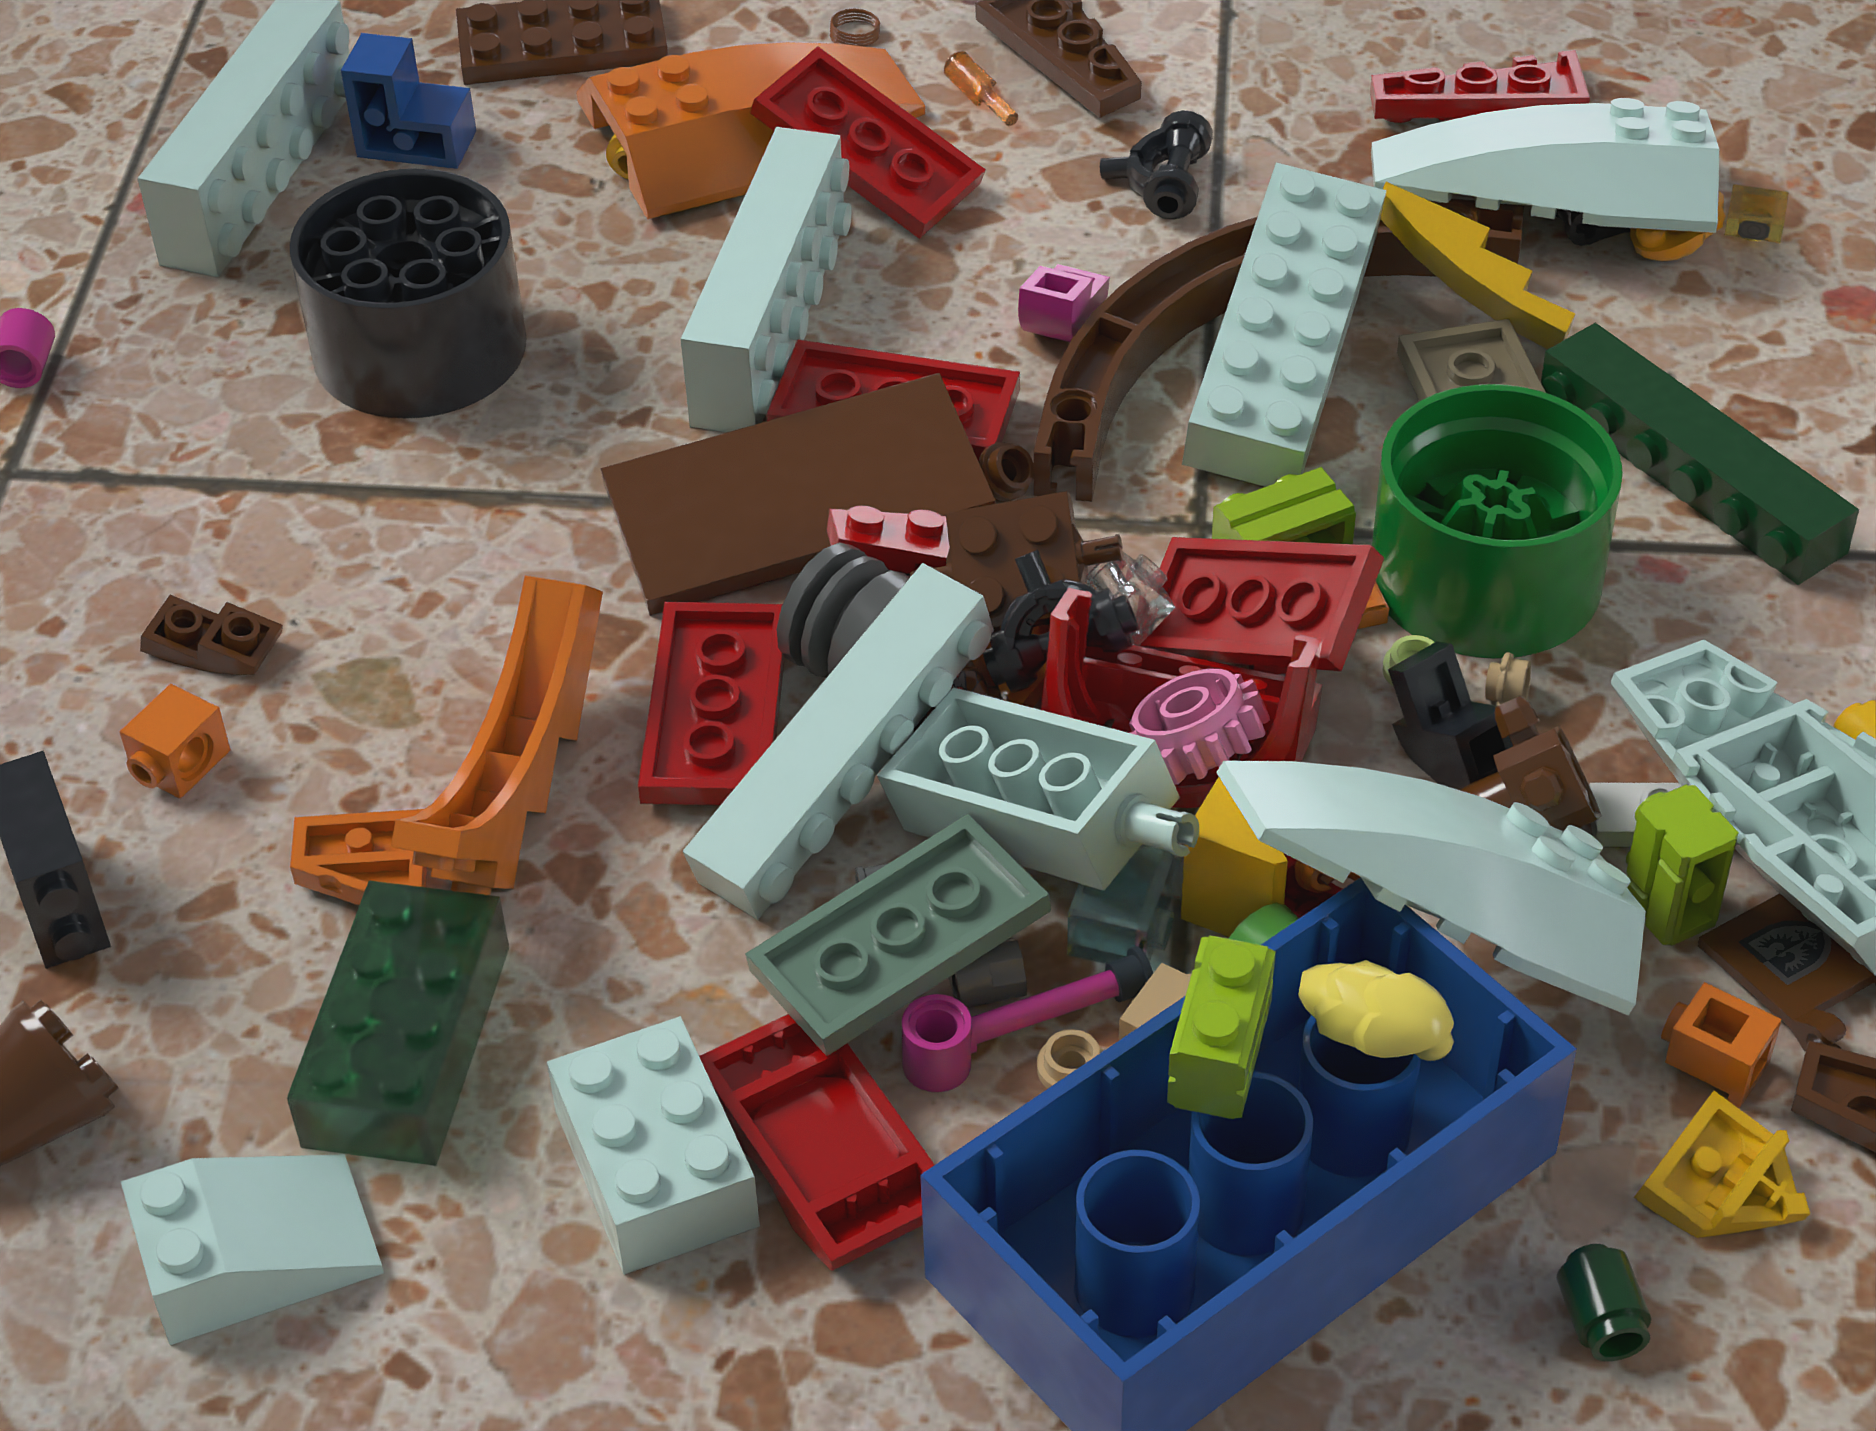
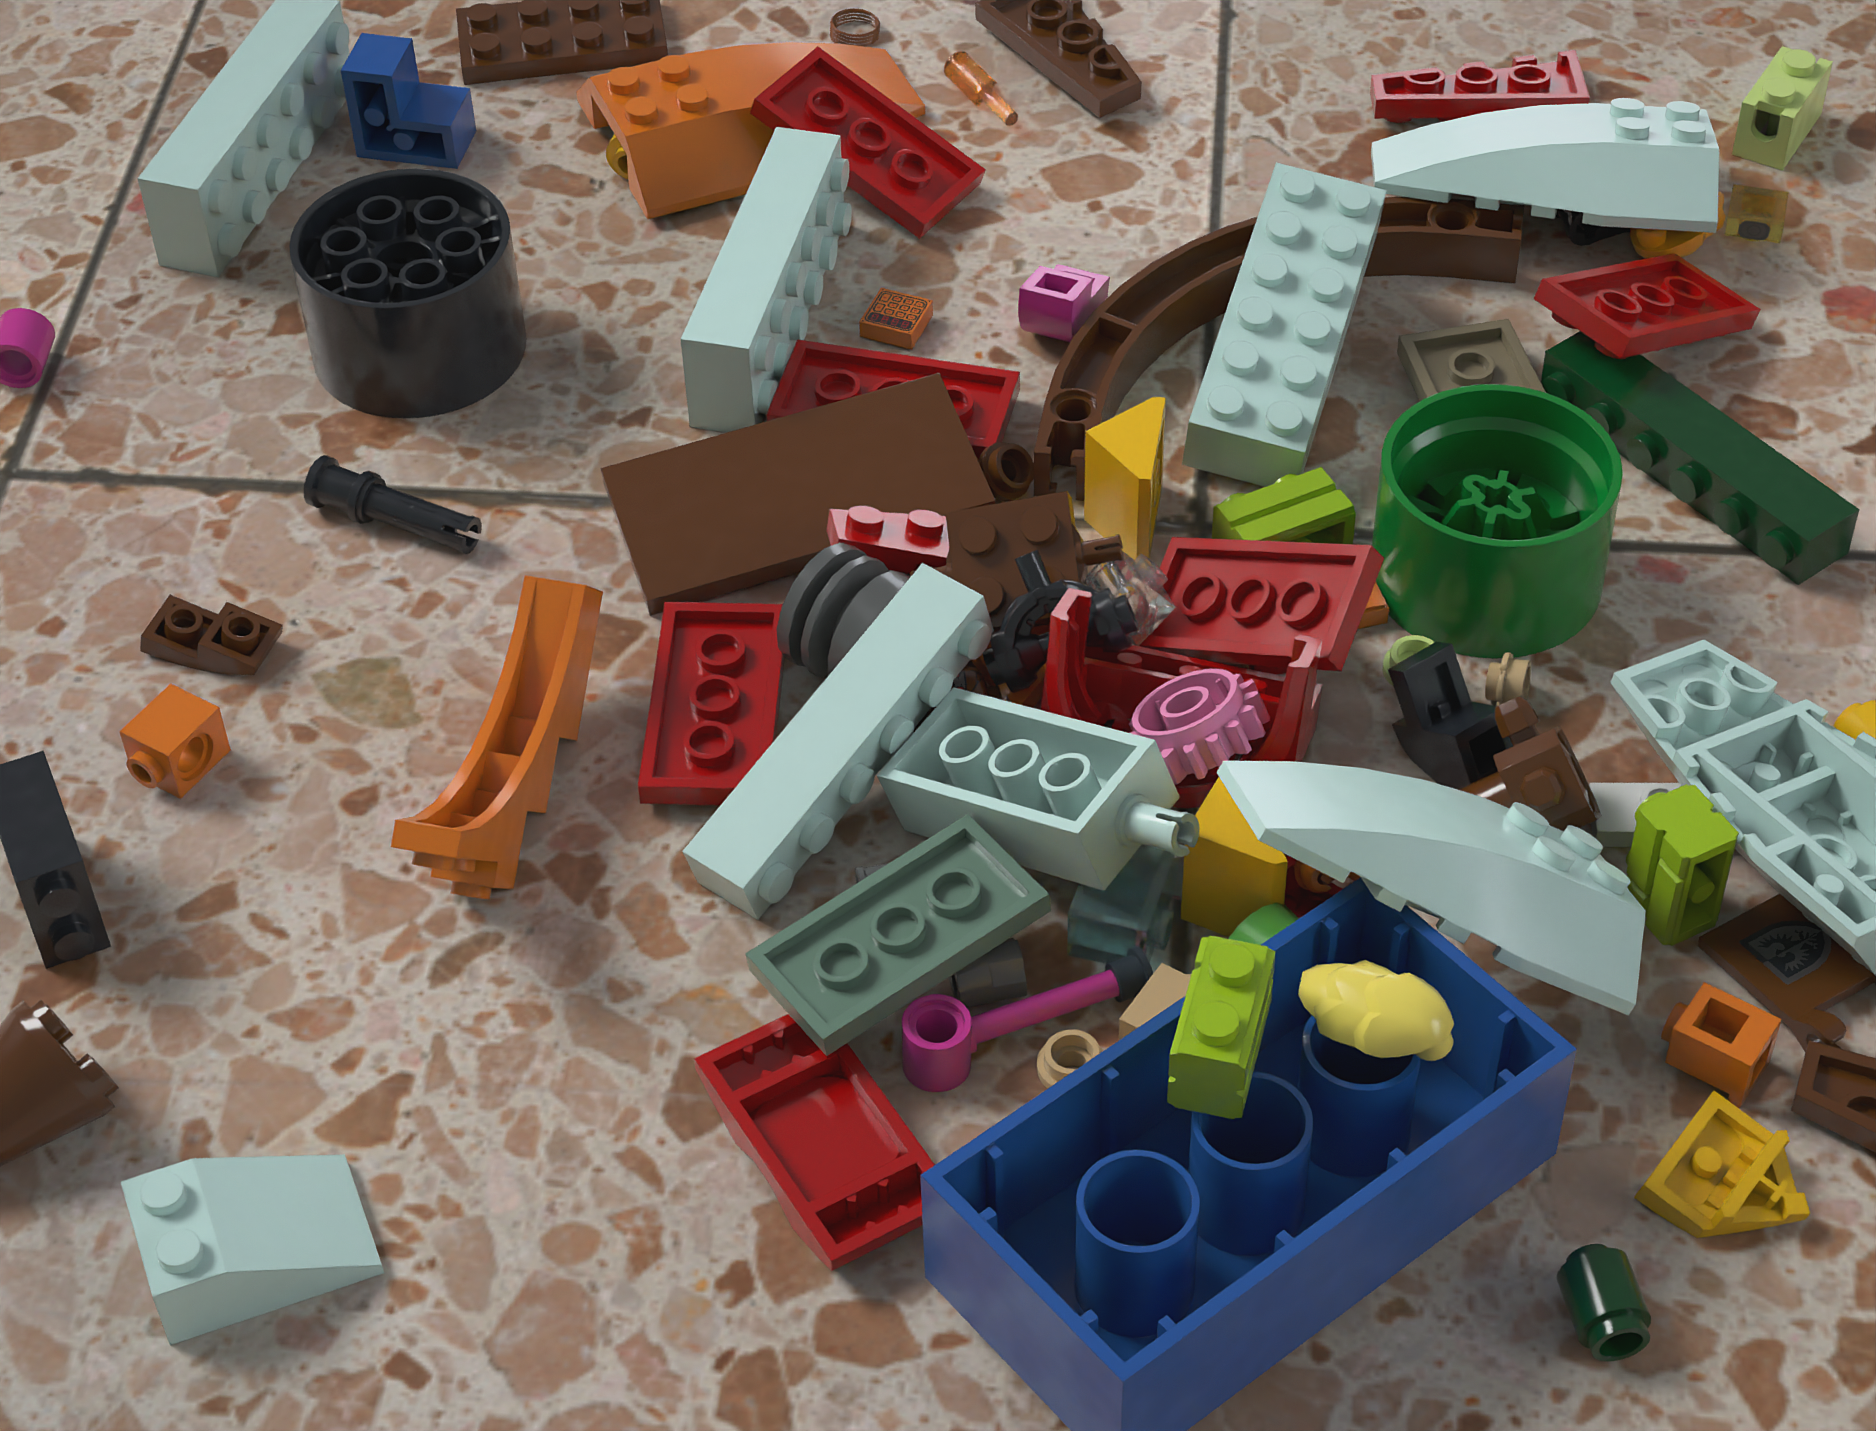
(348, 850): orange wing -> none
(368, 498): none -> black pin
(399, 1023): clear green brick -> none
(653, 1145): light aqua brick -> none
(896, 318): none -> orange tile
(1126, 475): none -> yellow slope
(1171, 189): black piece -> none
(1457, 255): yellow slope -> none
(1645, 305): none -> red plate
(1792, 100): none -> yellowish green brick

